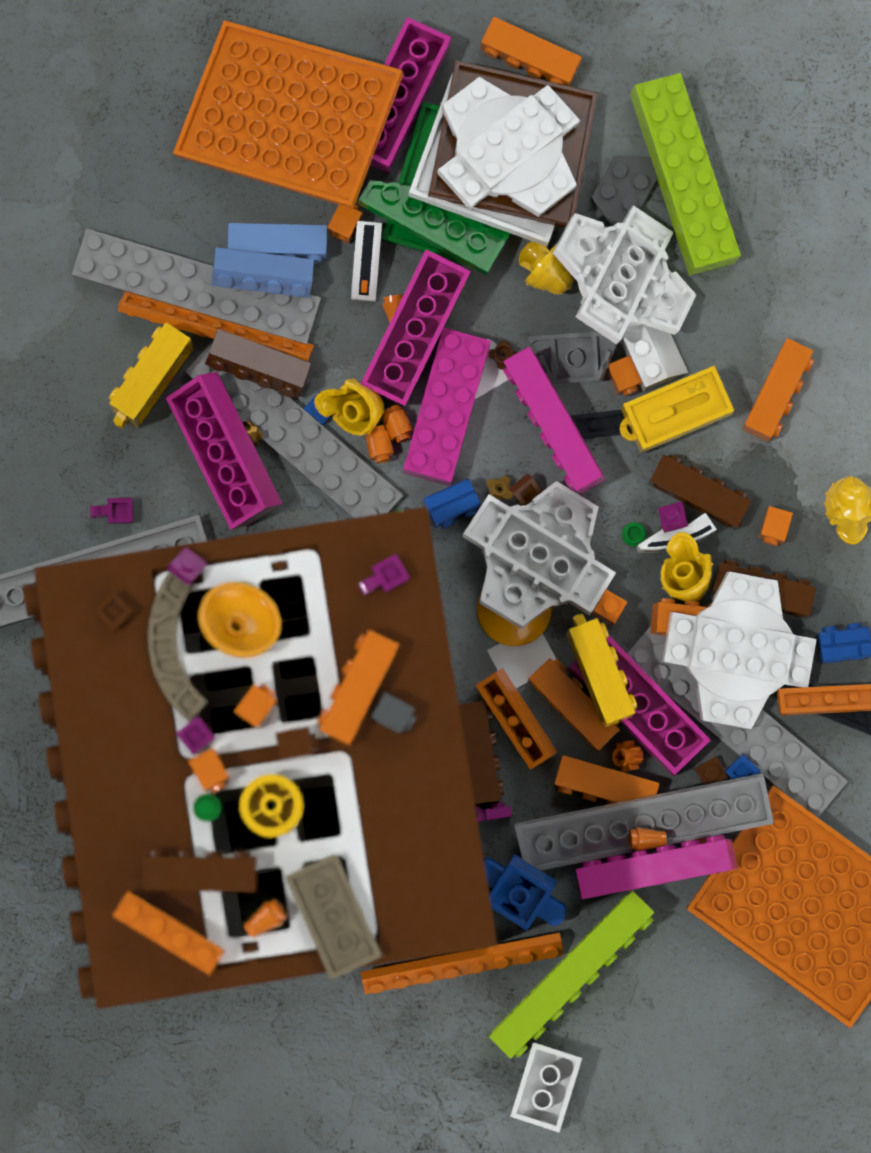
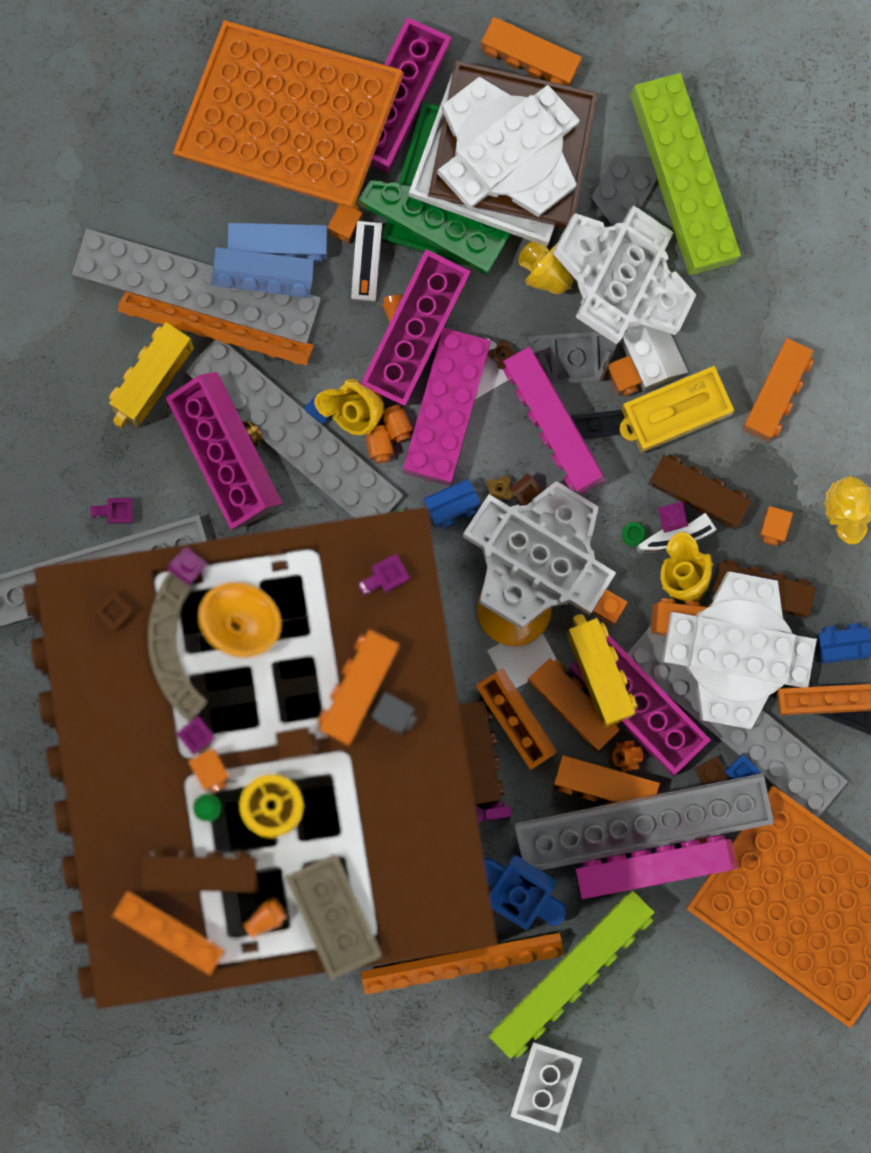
(257, 364): brick -> none
(257, 705): orange brick -> none
(644, 839): orange cone -> none

